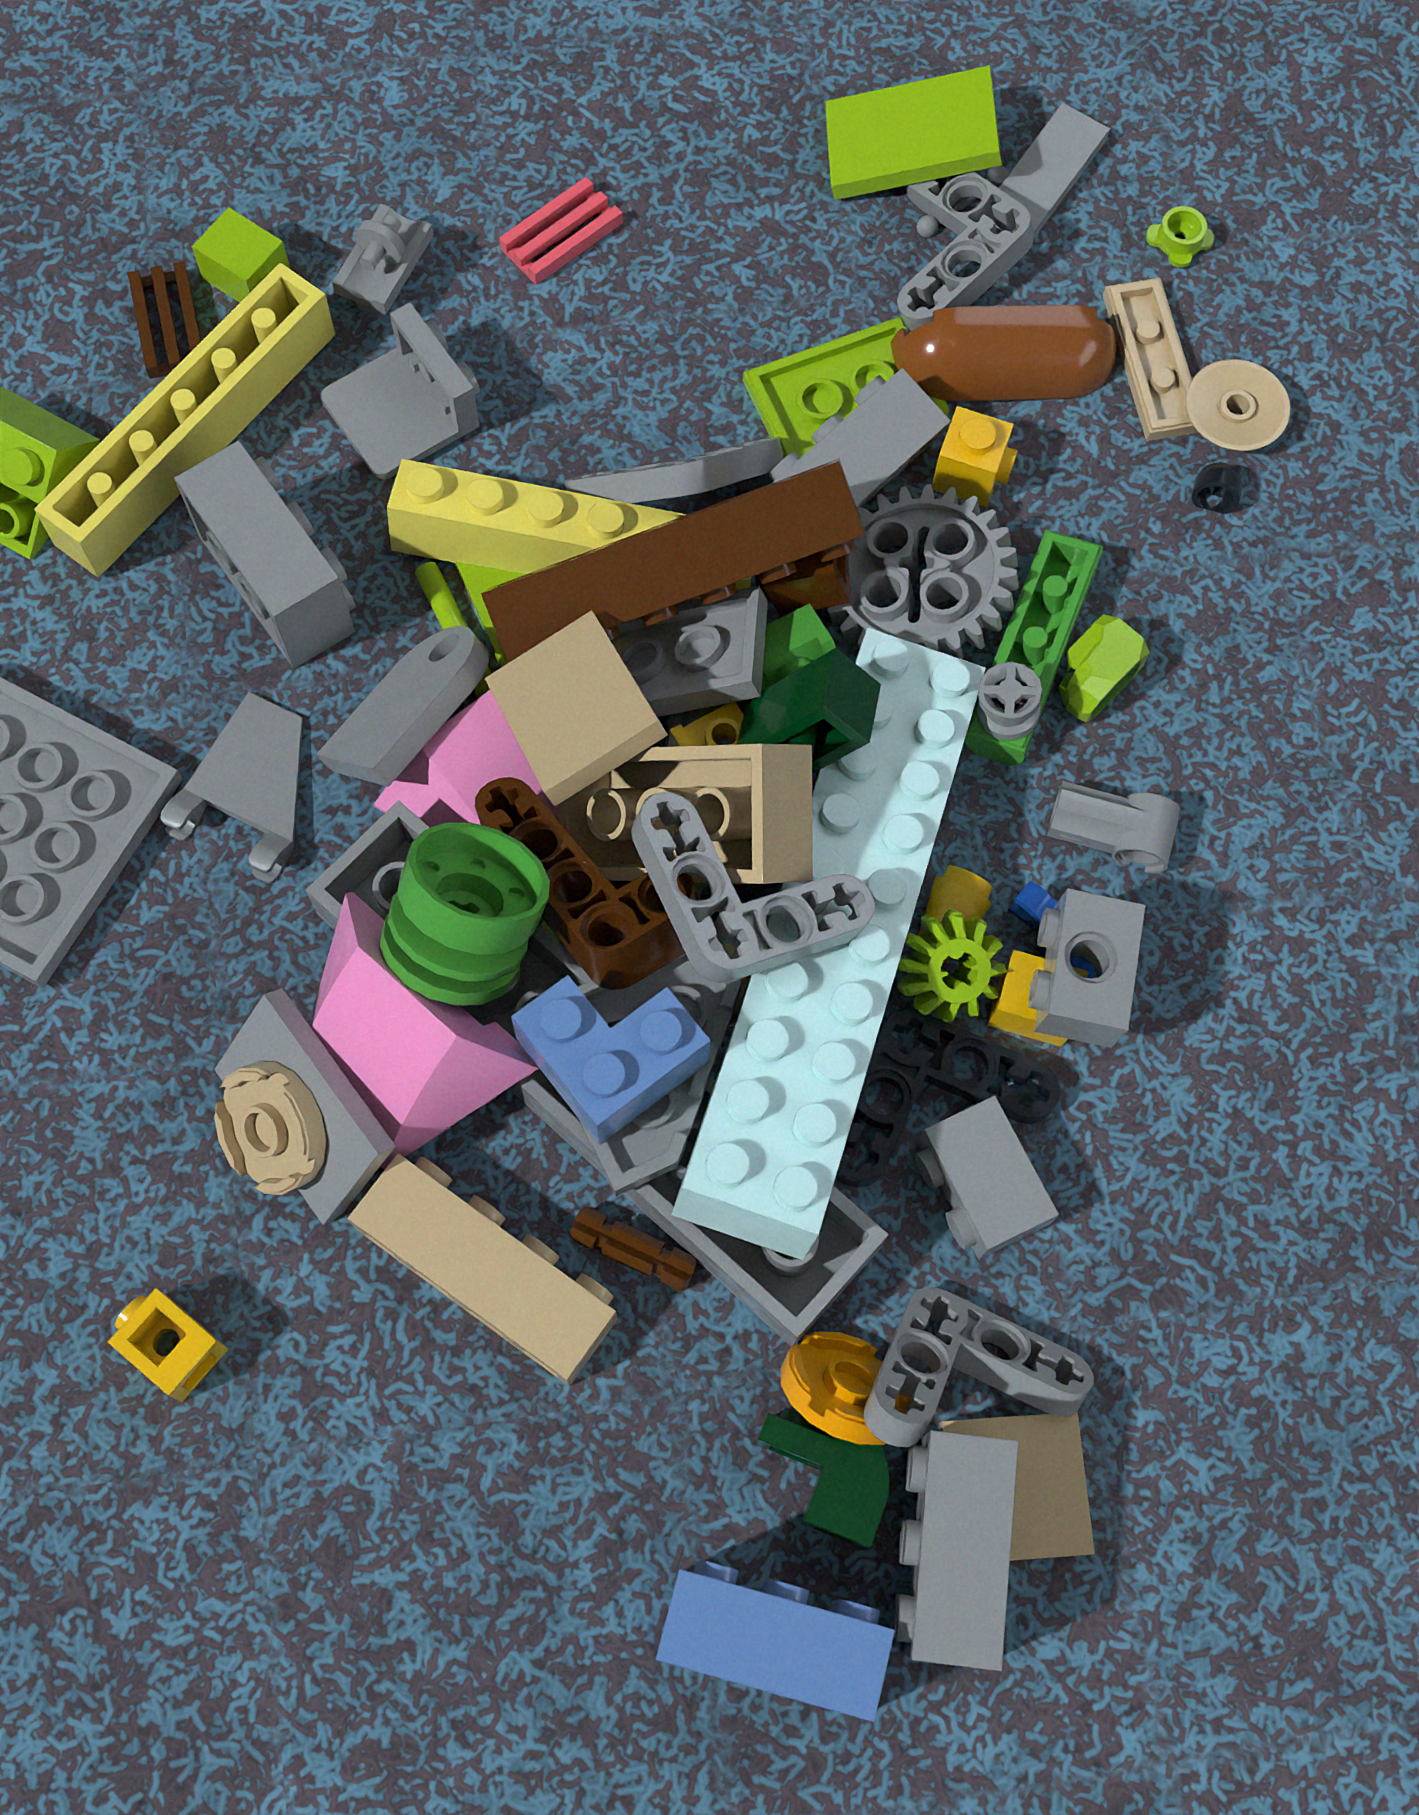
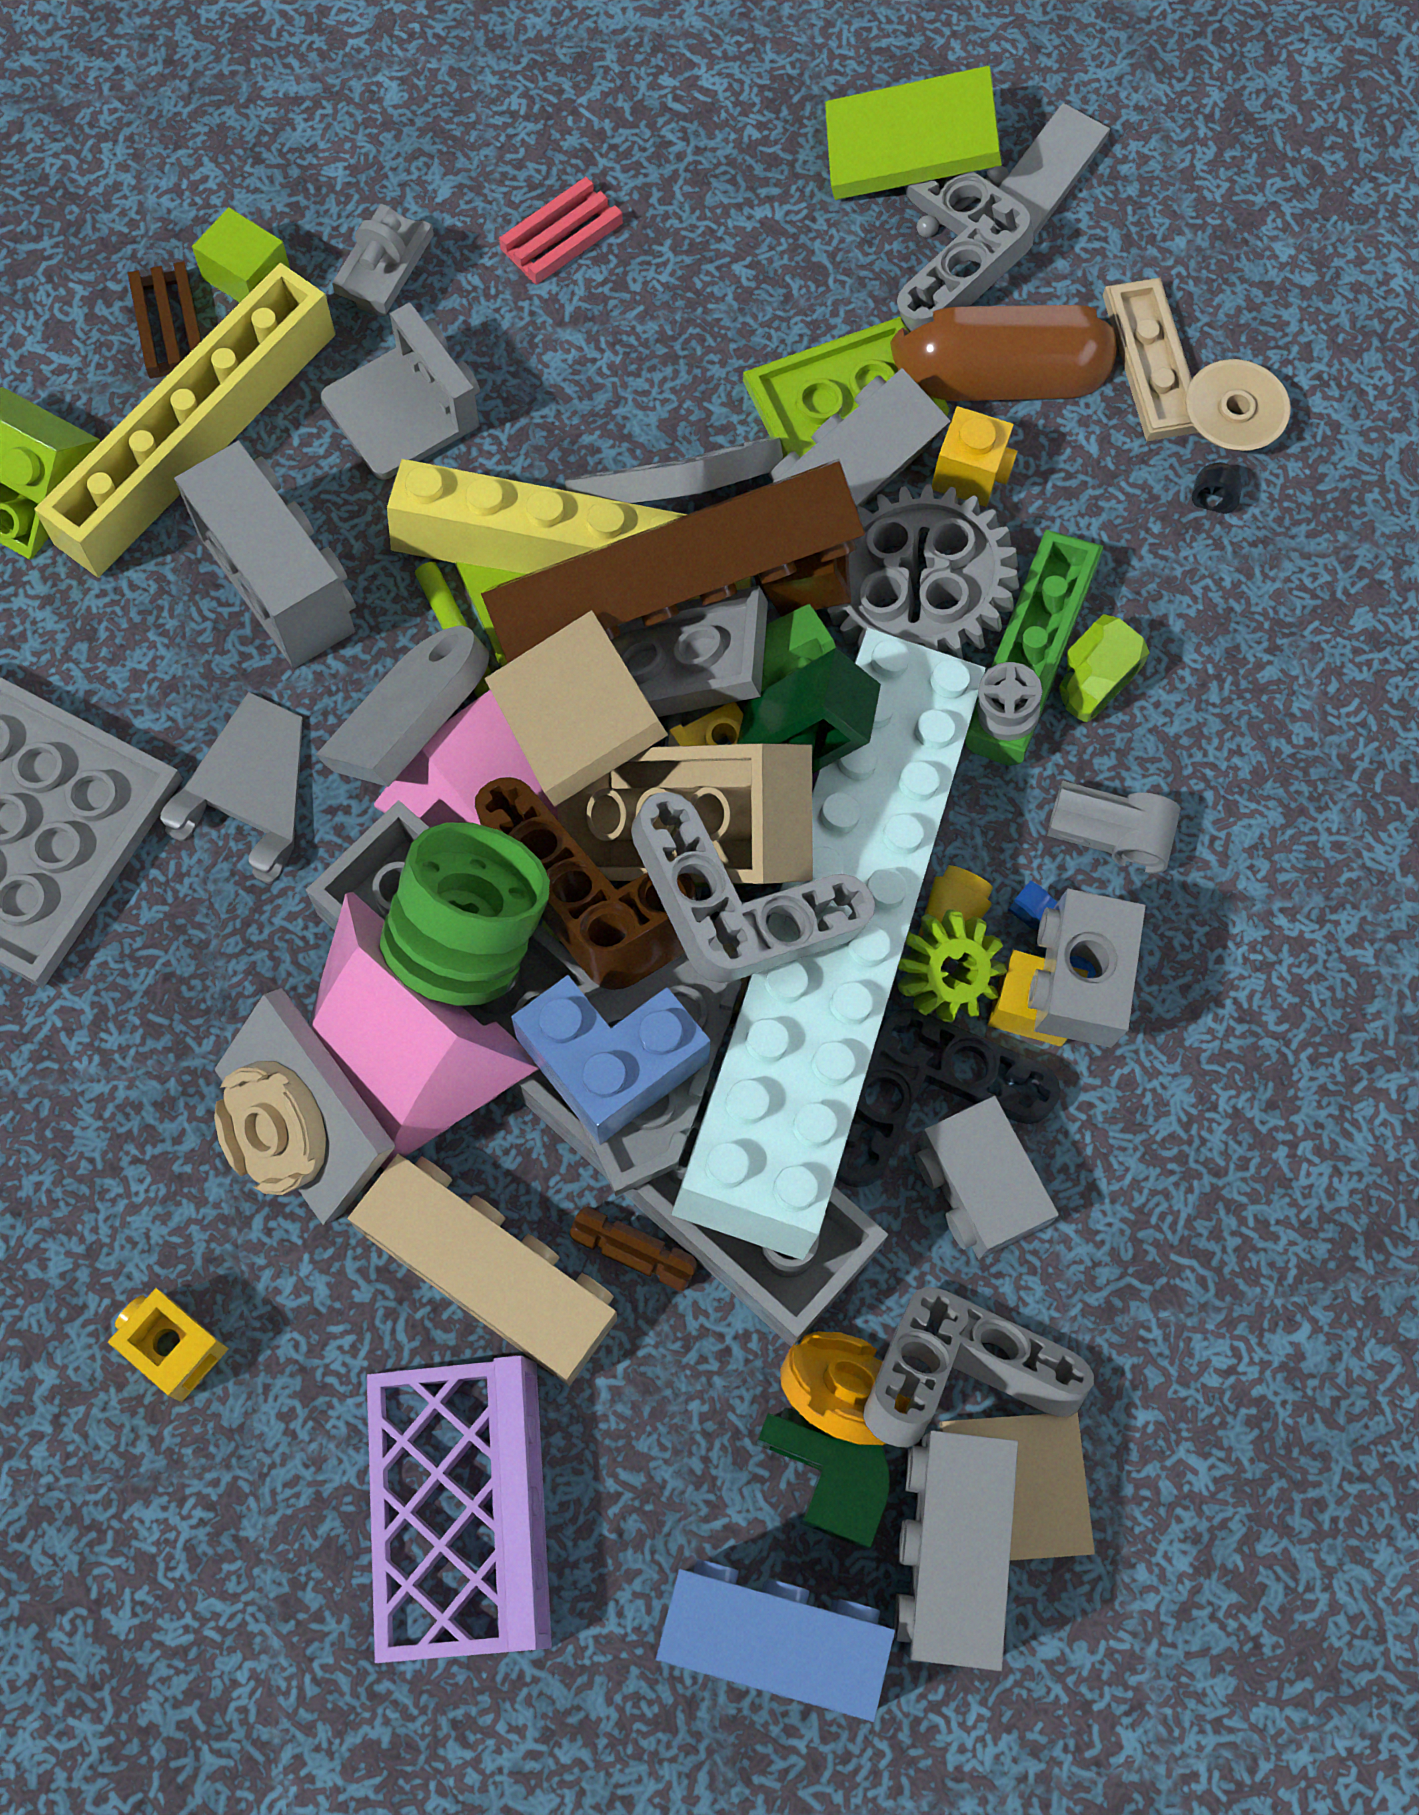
(516, 1517): none -> lavender fence
(1182, 221): lime plate -> none

